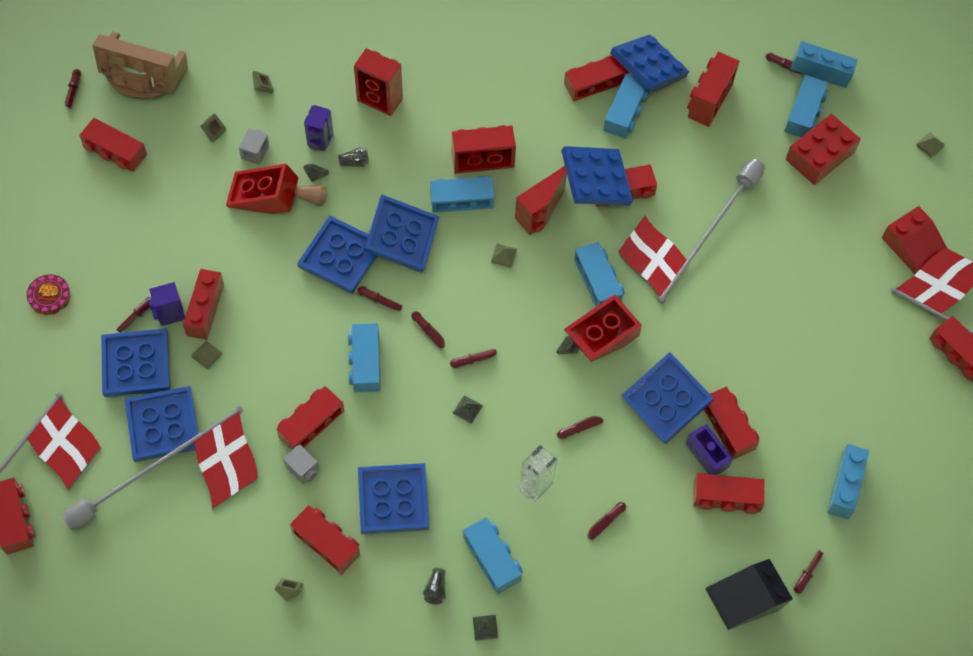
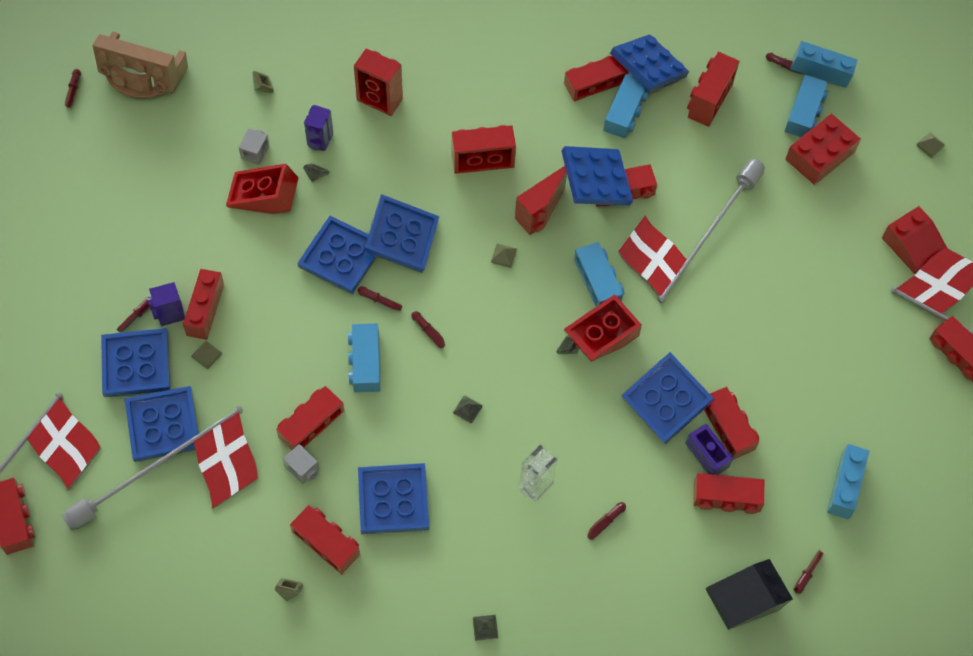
(48, 294): clear red tile -> none
(113, 145): red brick -> none
(213, 127): olive slope -> none
(313, 193): medium nougat cone -> none
(355, 157): clear smoke cone -> none
(435, 588): clear smoke cone -> none
(455, 363): dark red piece -> none
(462, 194): dark azure brick -> none
(492, 555): dark azure brick -> none
(580, 426): dark red piece -> none

